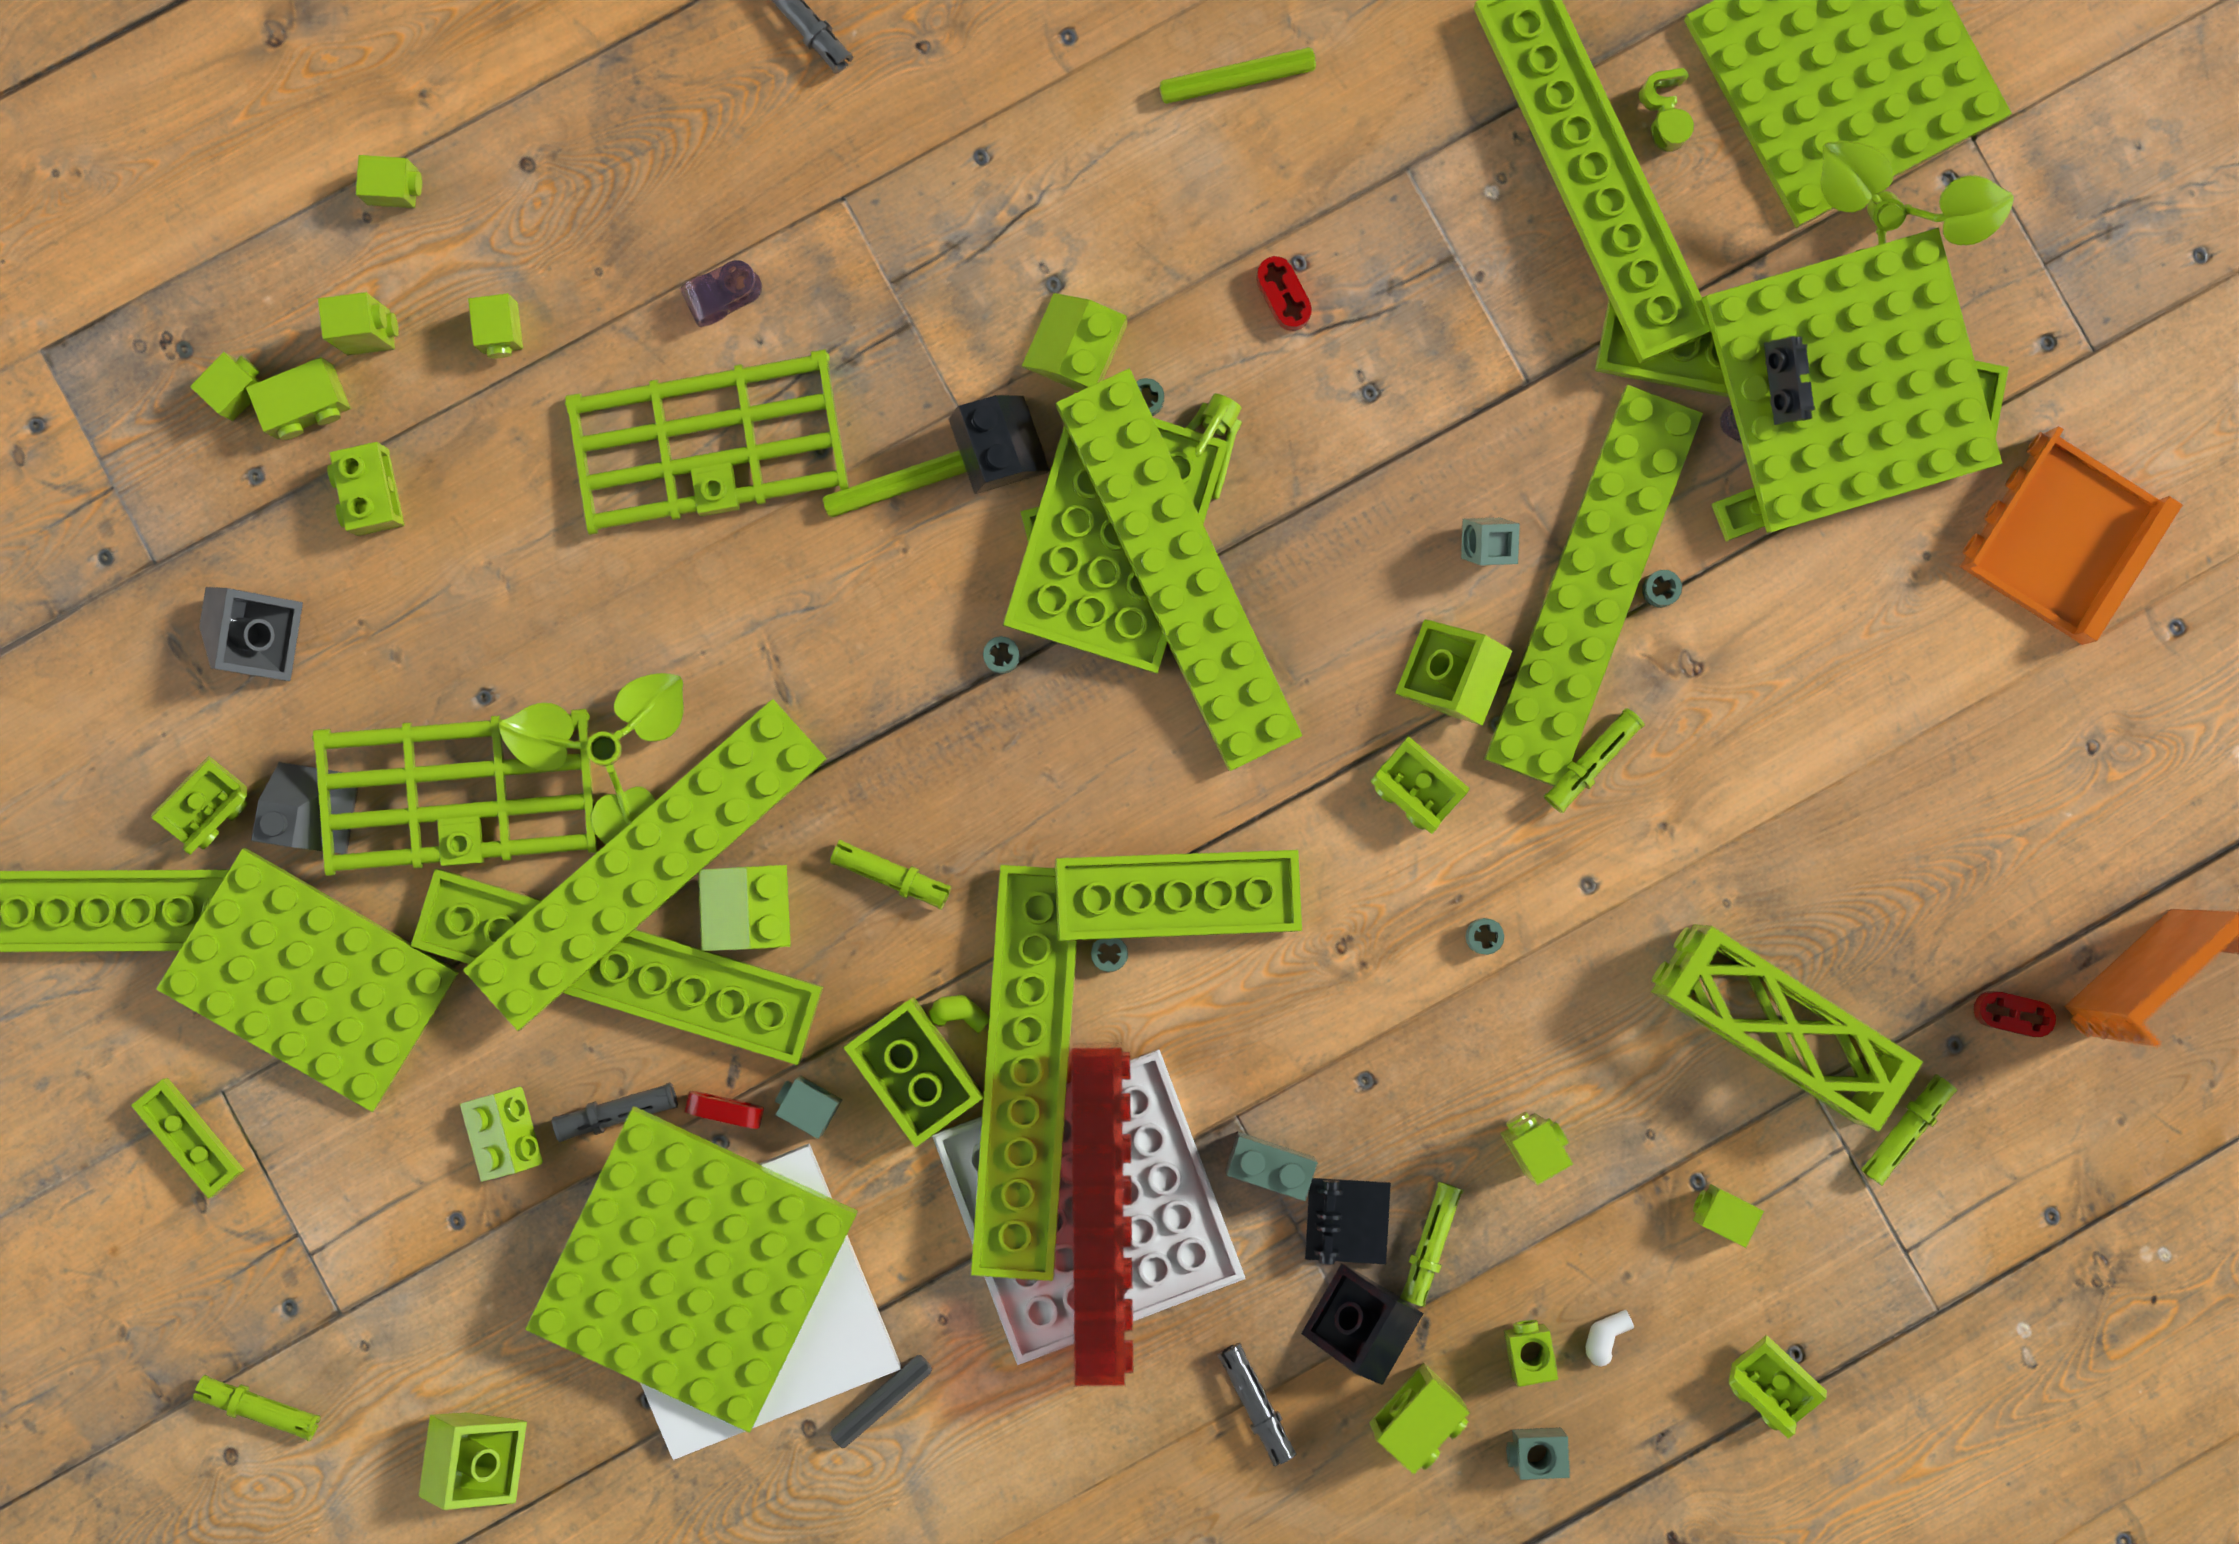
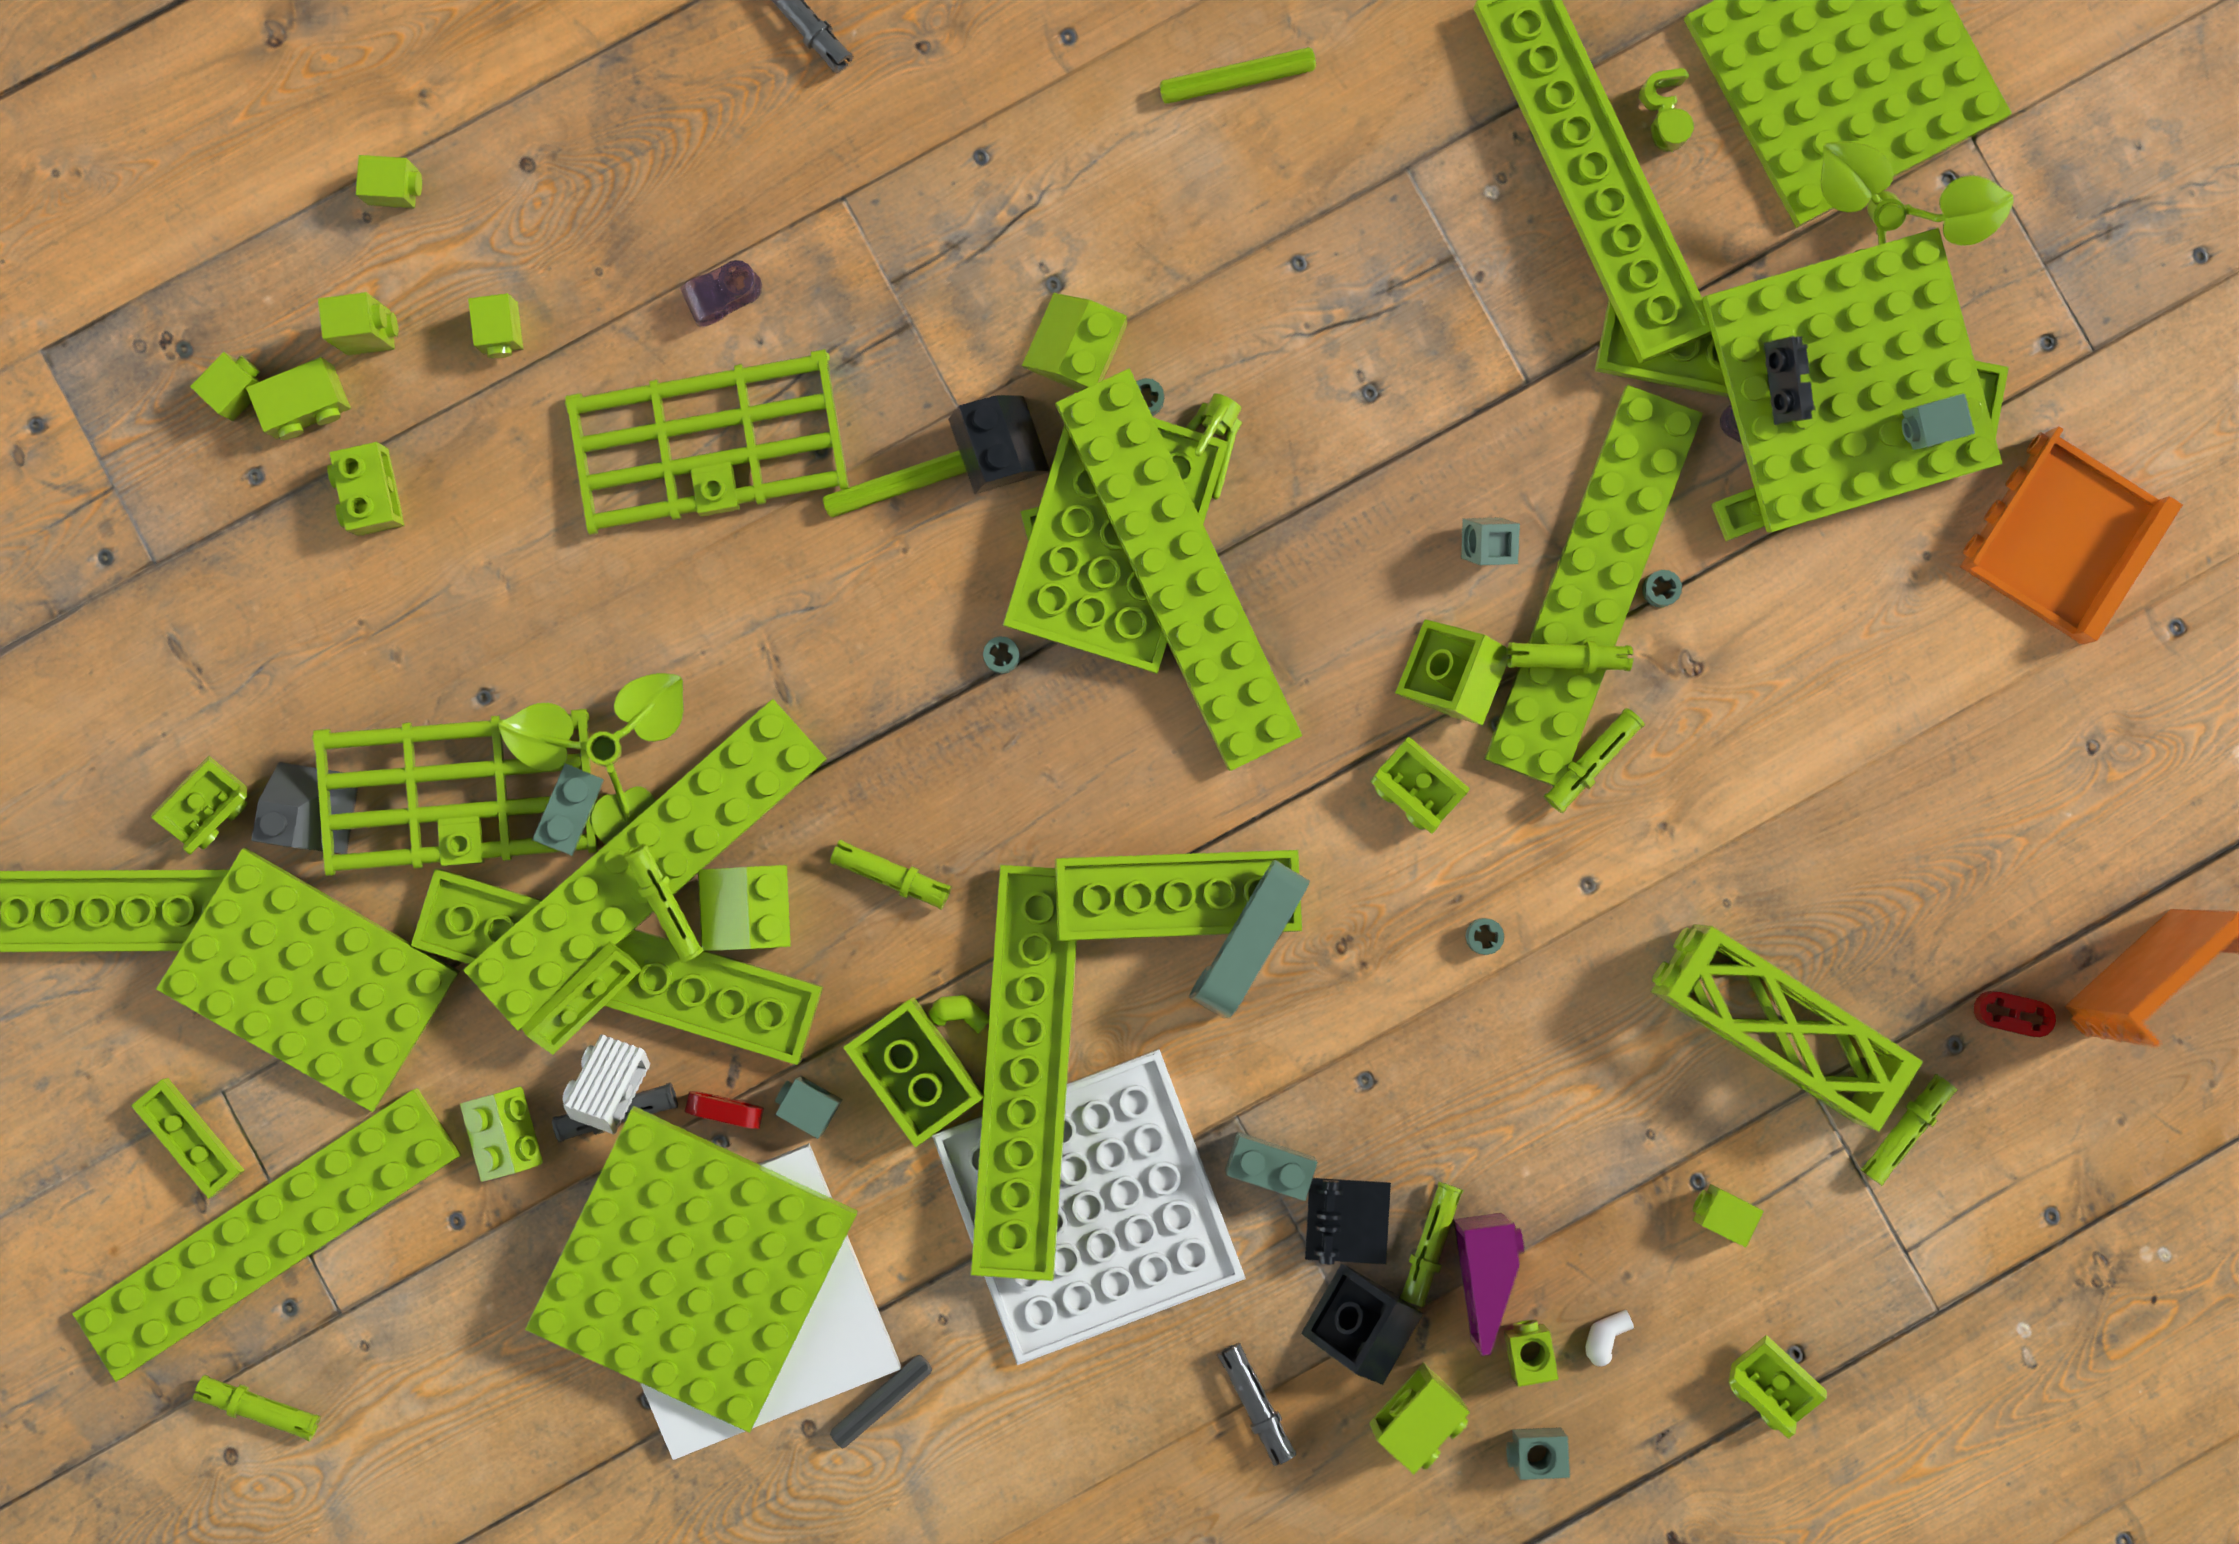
(250, 632): dark grey slope -> none
(266, 1234): none -> lime plate
(472, 1460): lime slope -> none
(568, 809): none -> sand green brick
(581, 998): none -> lime plate
(606, 1084): none -> white brick
(656, 890): none -> lime pin
(1098, 1219): clear red brick -> none
(1109, 966): sand green bush -> none
(1250, 941): none -> sand green beam
(1292, 289): red beam -> none
(1488, 1266): none -> magenta slope
(1537, 1146): lime brick -> none
(1585, 657): none -> lime pin
(1937, 422): none -> sand green brick

